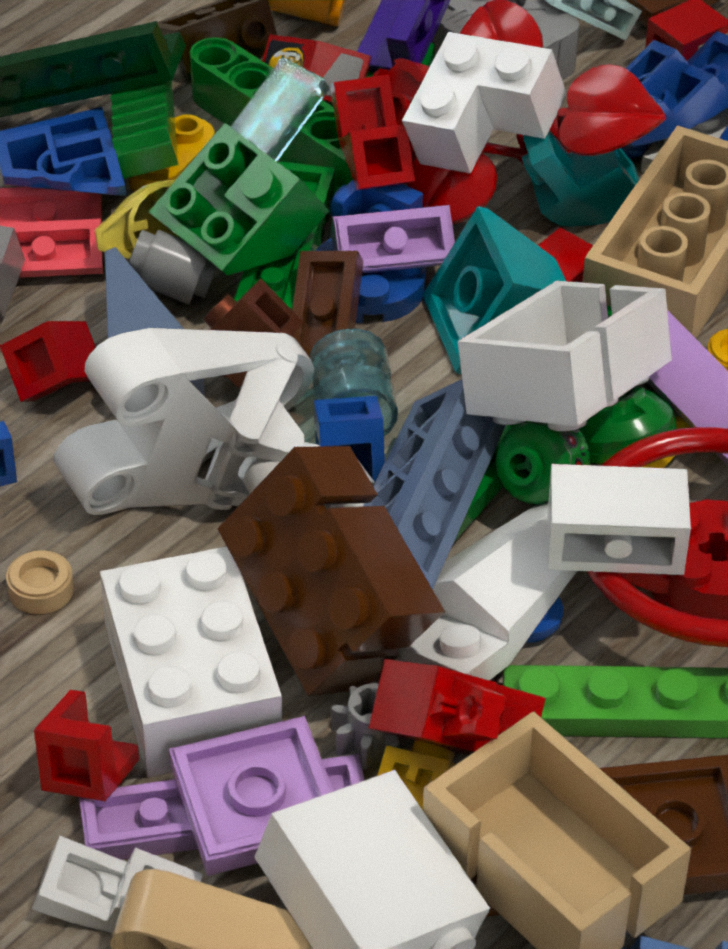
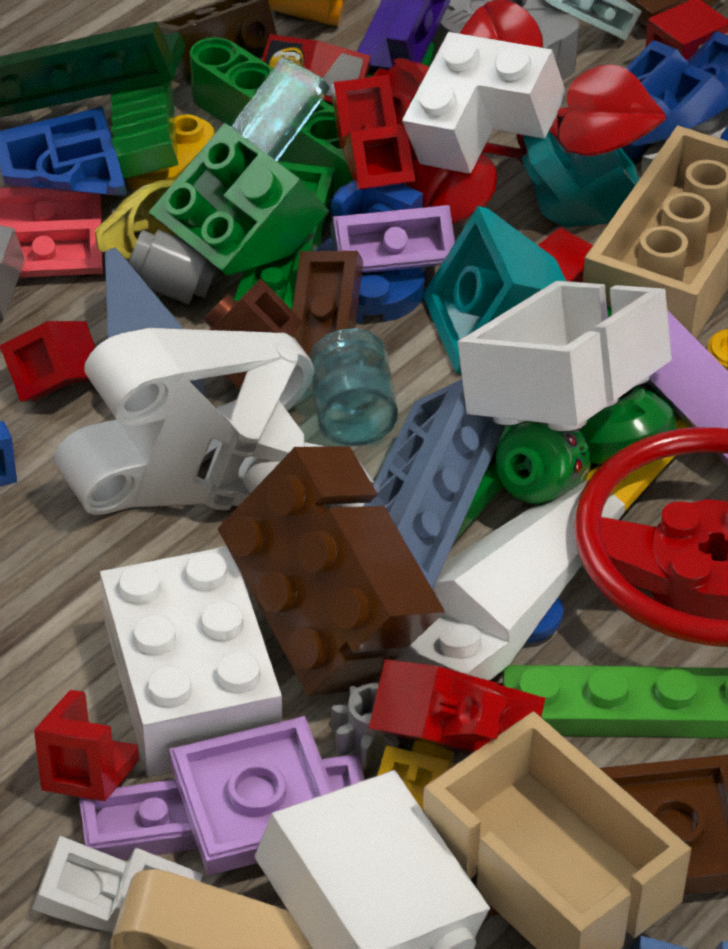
(39, 582): tan tile -> none
(355, 424): blue panel -> none
(618, 519): white brick -> none

